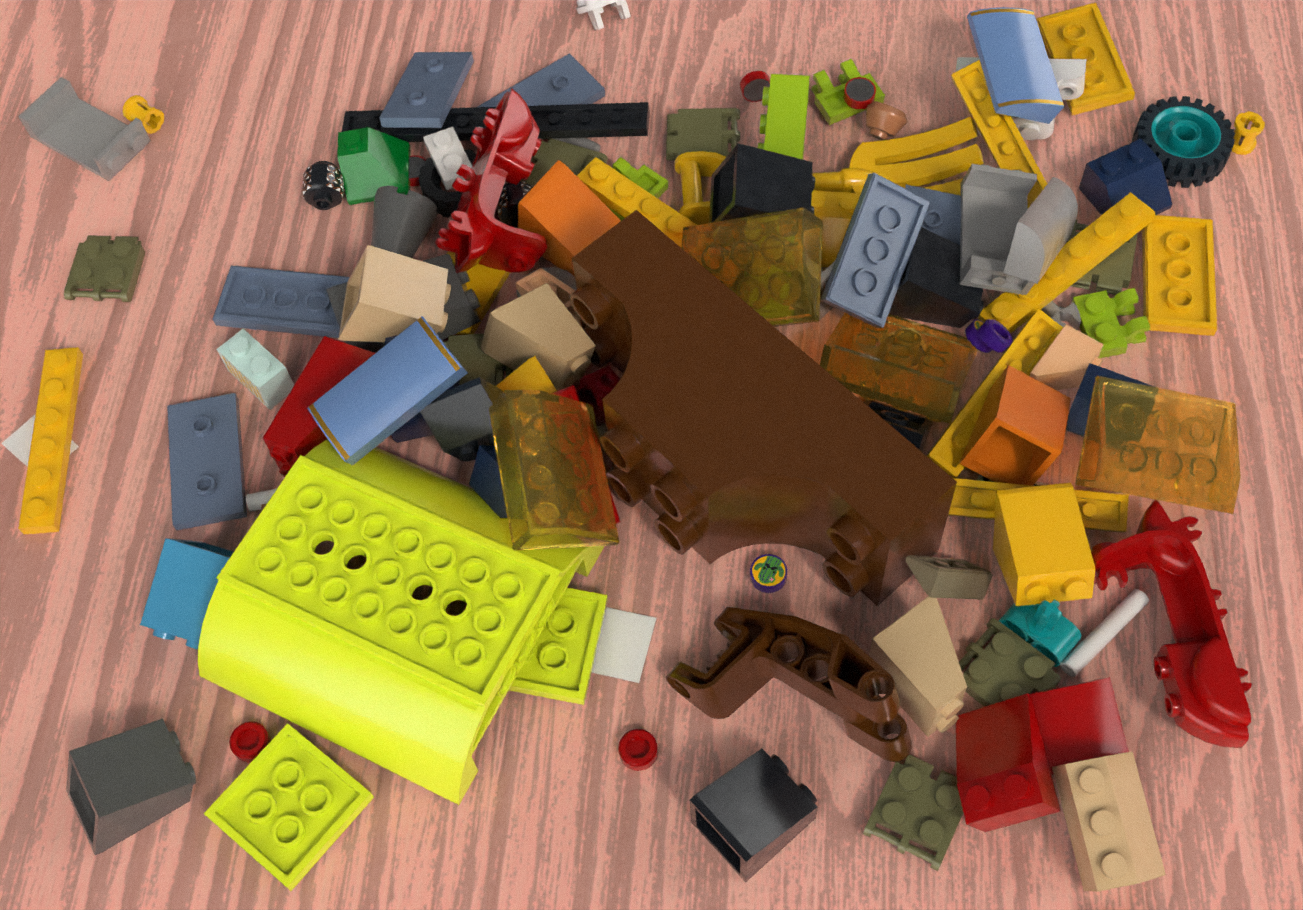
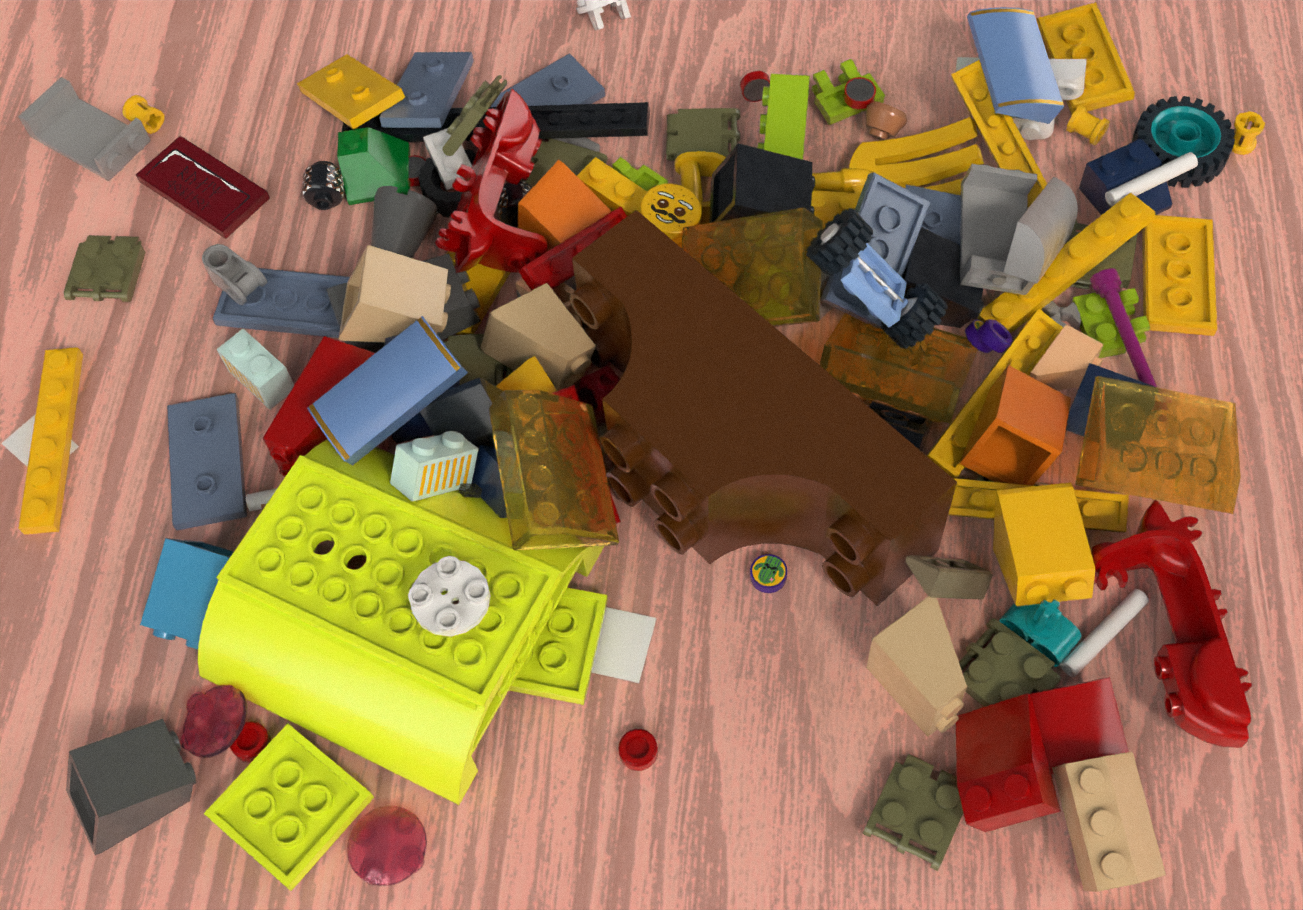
(203, 186): none -> dark red tile
(213, 721): none -> clear pink dish
(232, 272): none -> light grey piece
(351, 91): none -> yellow plate
(387, 846): none -> clear pink dish
(433, 465): none -> light aqua brick
(437, 611): none -> white plate
(470, 490): none -> clear smoke piece
(472, 114): none -> olive plate
(556, 264): none -> red tile
(671, 209): none -> yellow head
(753, 812): black slope -> none
(760, 650): reddish brown piece -> none
(870, 278): none -> plate
(1087, 125): none -> yellow bush
(1107, 285): none -> magenta piece
(1152, 178): none -> white piece

